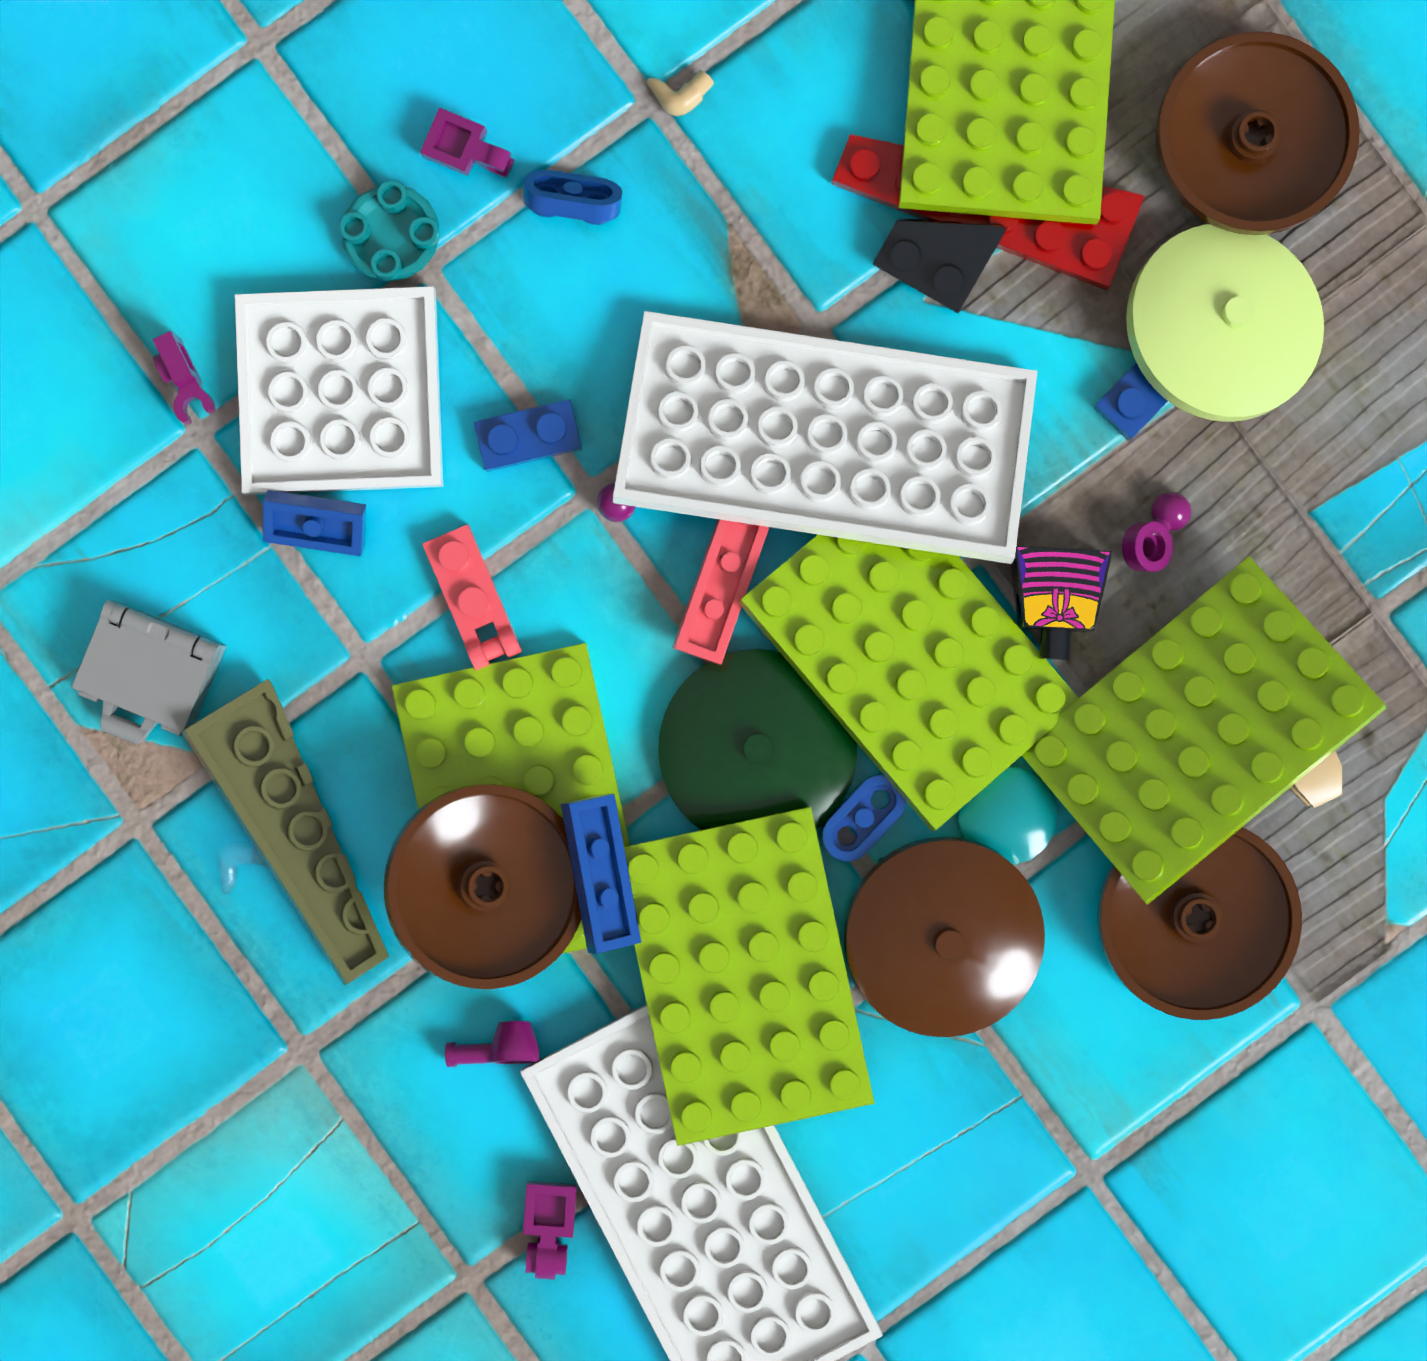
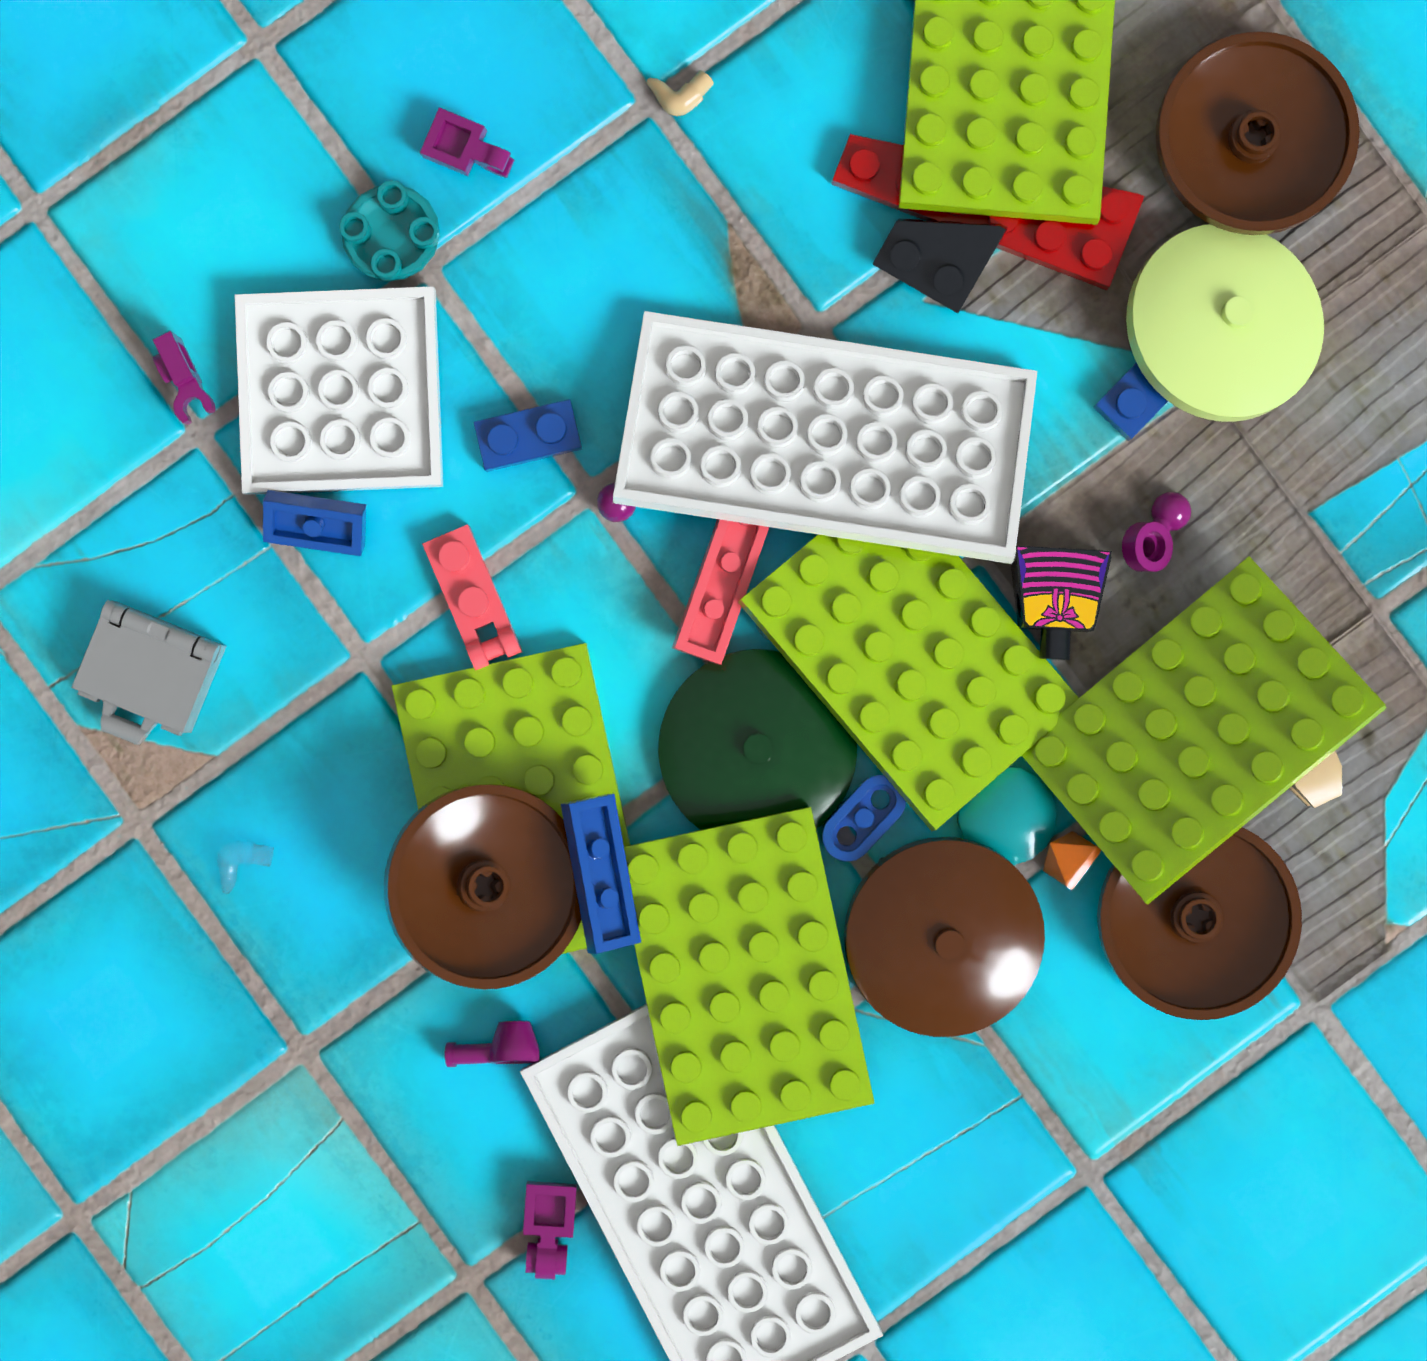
(271, 793): olive wing -> none
(572, 196): blue plate -> none
(1070, 858): none -> orange slope

